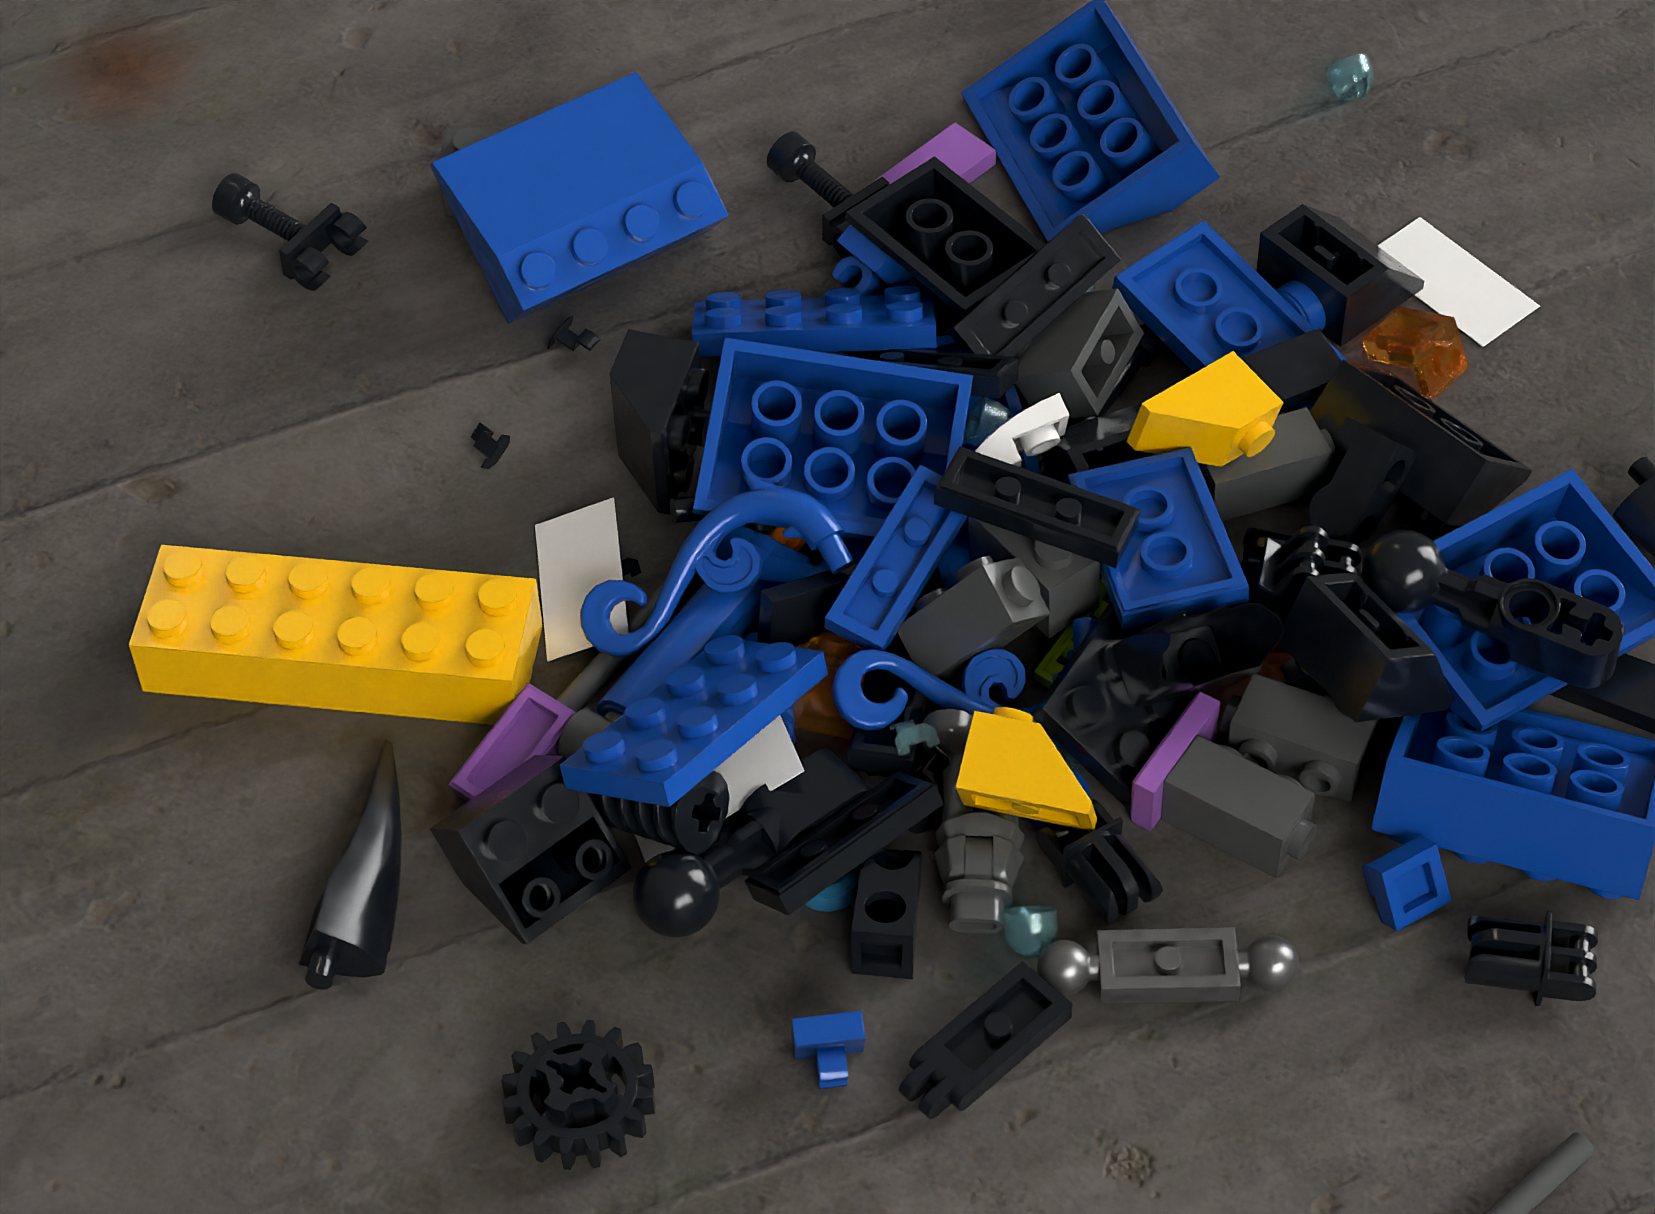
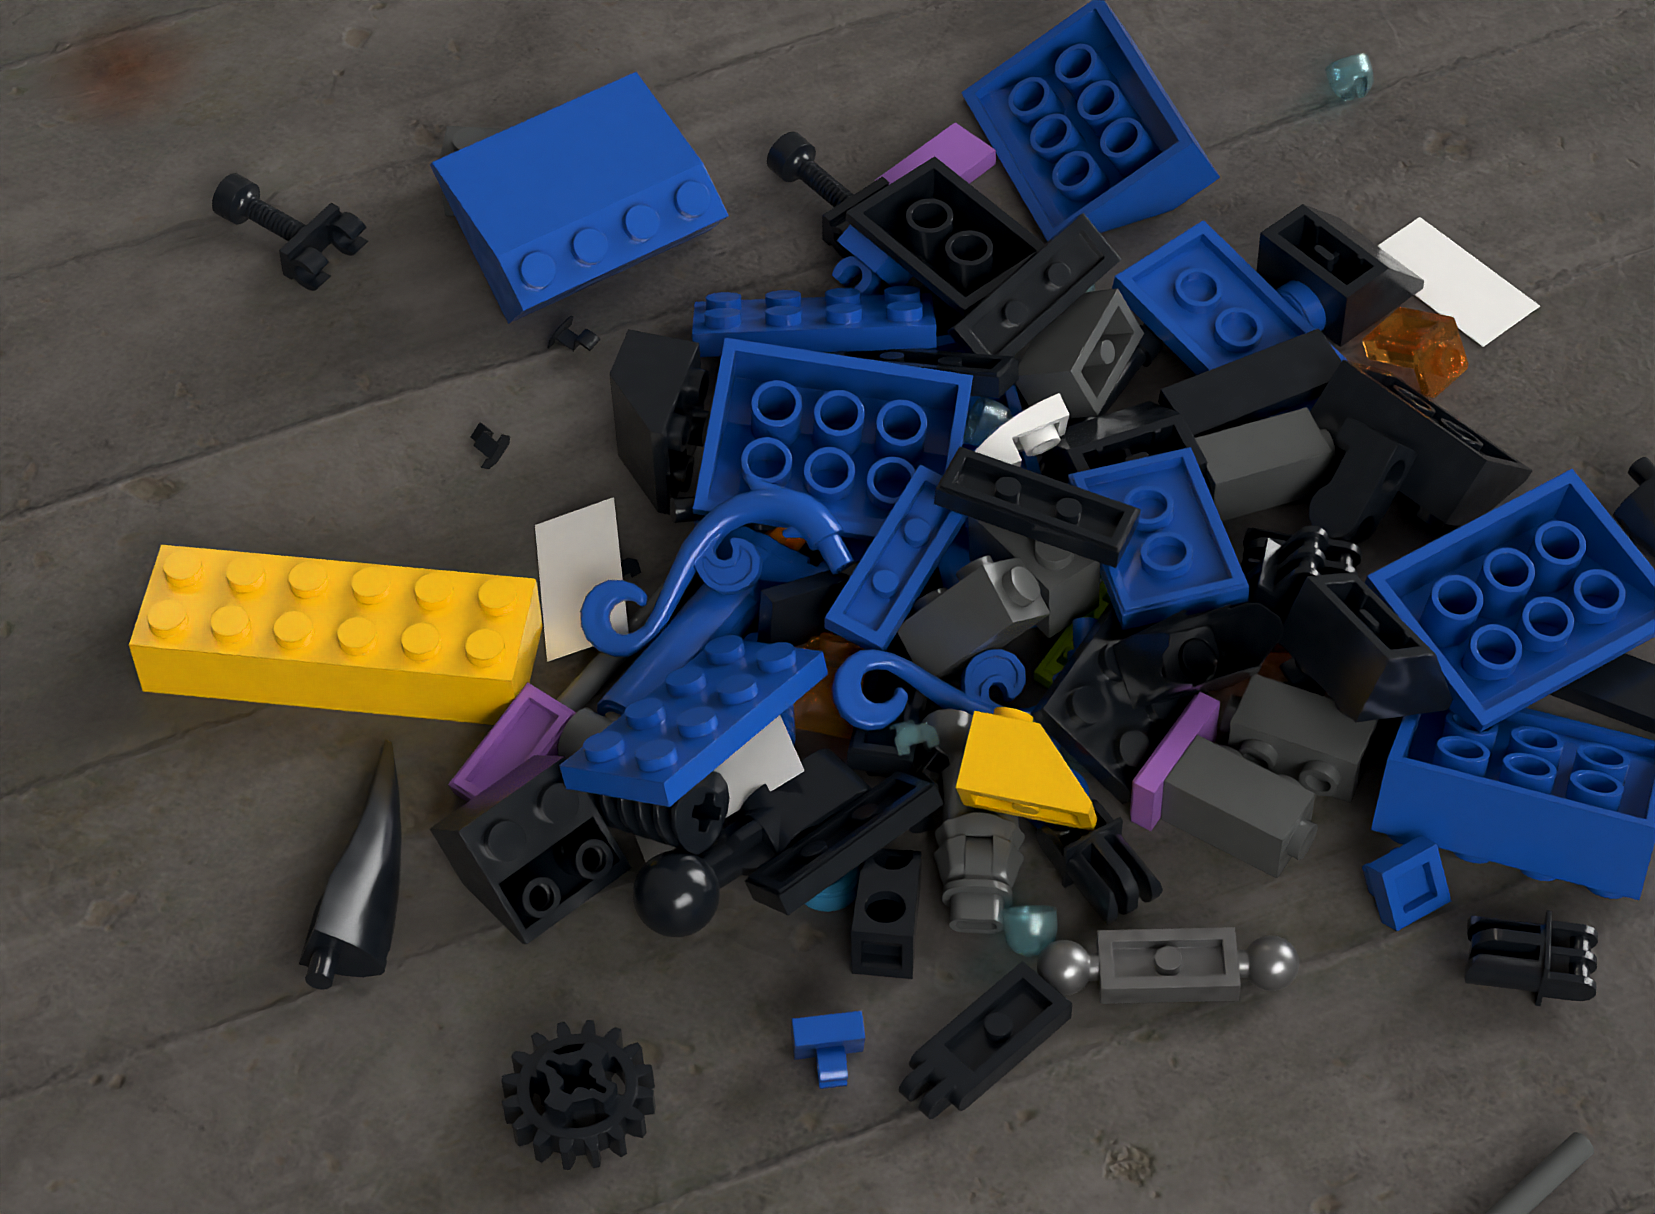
(1214, 411): yellow slope -> none
(1412, 574): black beam -> none

